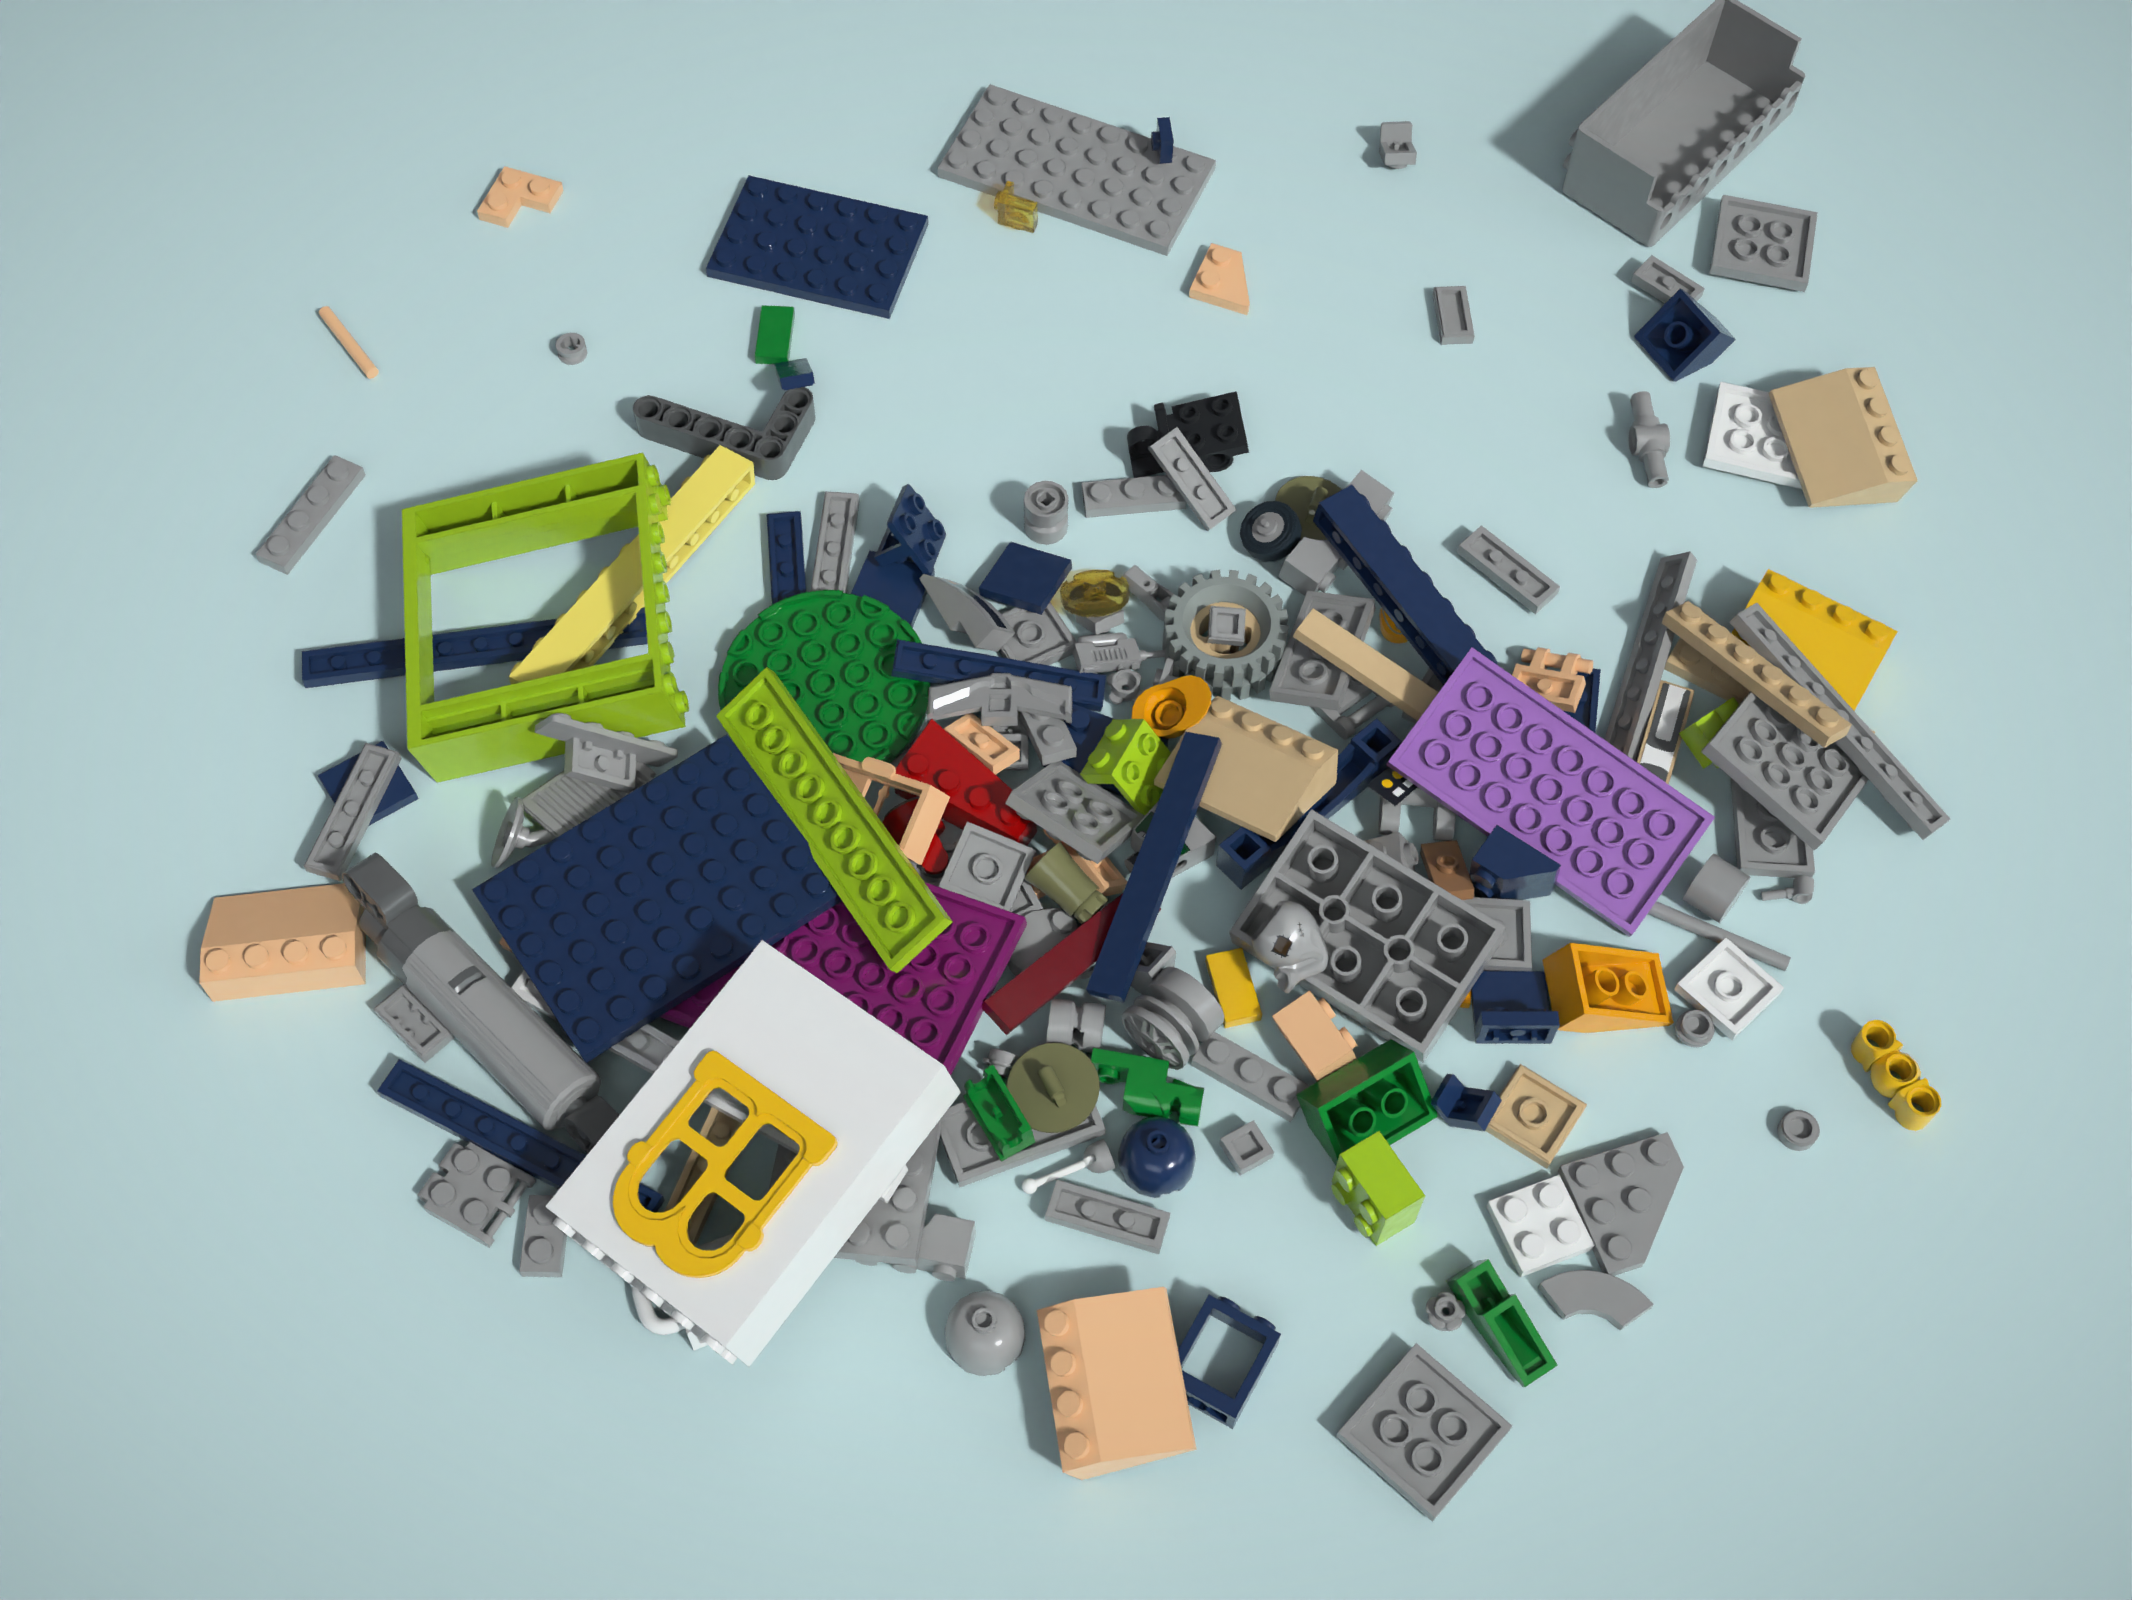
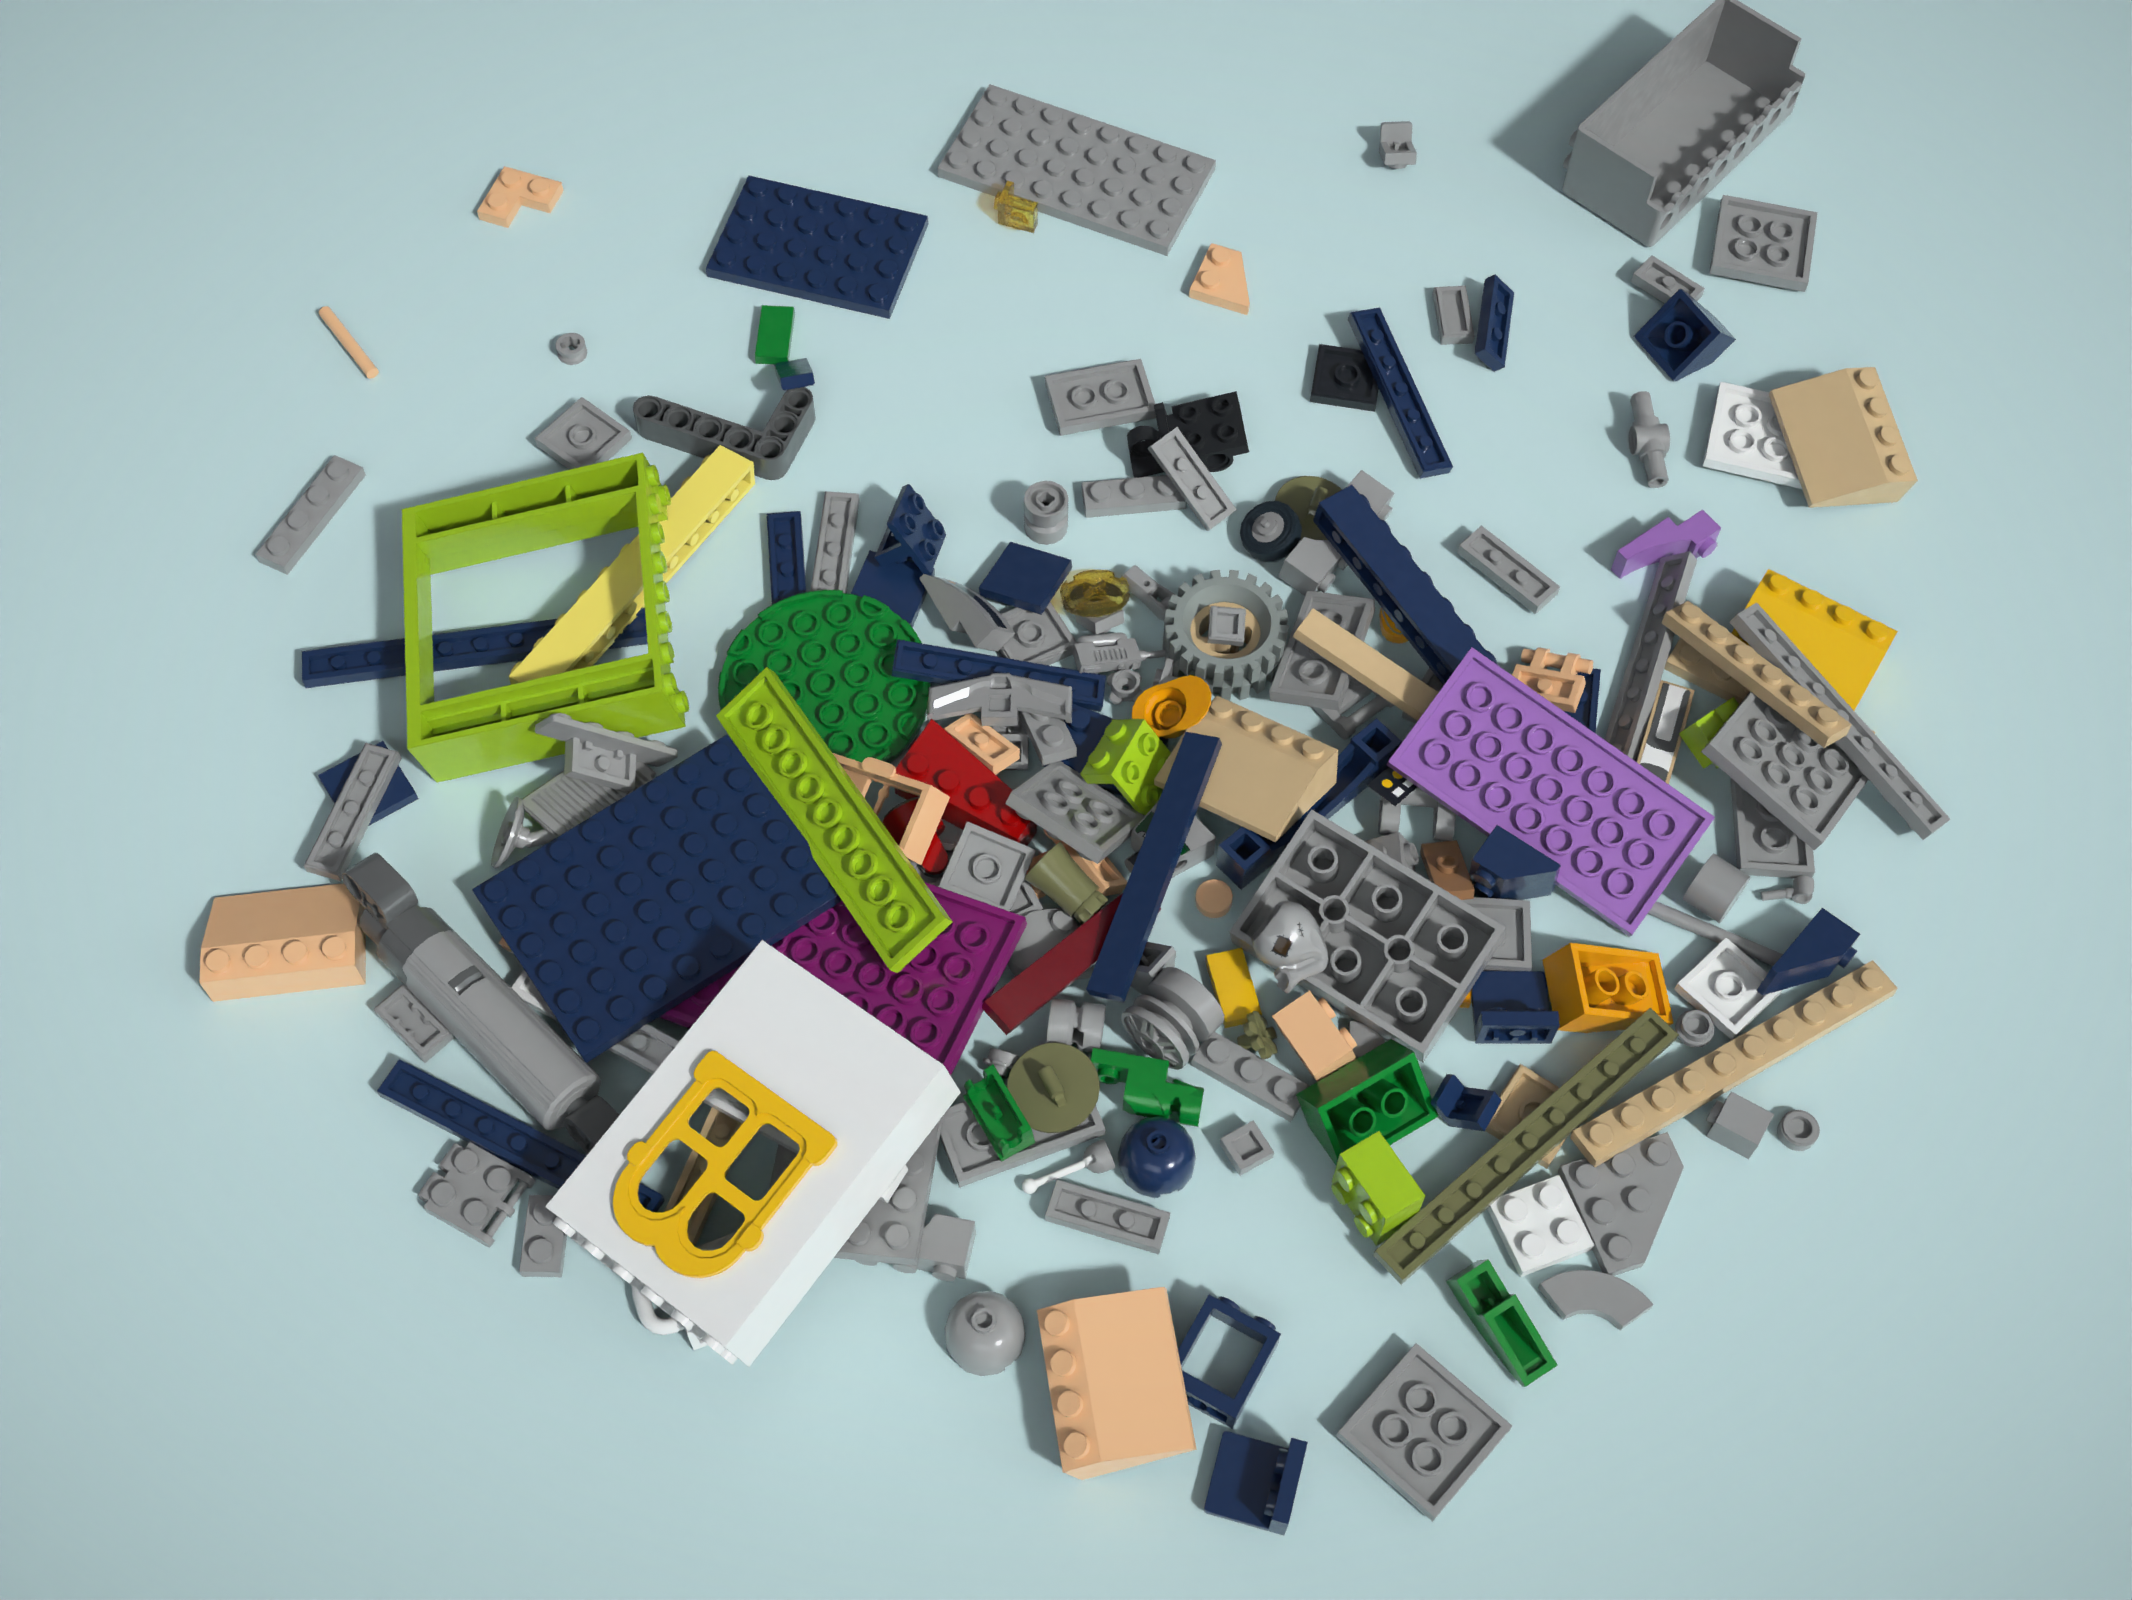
(583, 436): none -> light grey plate
(1100, 397): none -> light grey plate
(1163, 140): dark blue plate -> none
(1214, 898): none -> light nougat tile
(1255, 1481): none -> dark blue bracket
(1258, 1036): none -> olive plant
(1343, 379): none -> black tile
(1365, 1038): none -> light grey tile
(1400, 393): none -> dark blue tile
(1438, 1319): light grey plate -> none
(1494, 323): none -> dark blue plate
(1524, 1146): none -> olive plate
(1666, 539): none -> medium lavender slope
(1732, 1064): none -> tan plate
(1738, 1124): none -> light grey brick
(1813, 954): none -> dark blue slope
(1902, 1091): yellow piece -> none

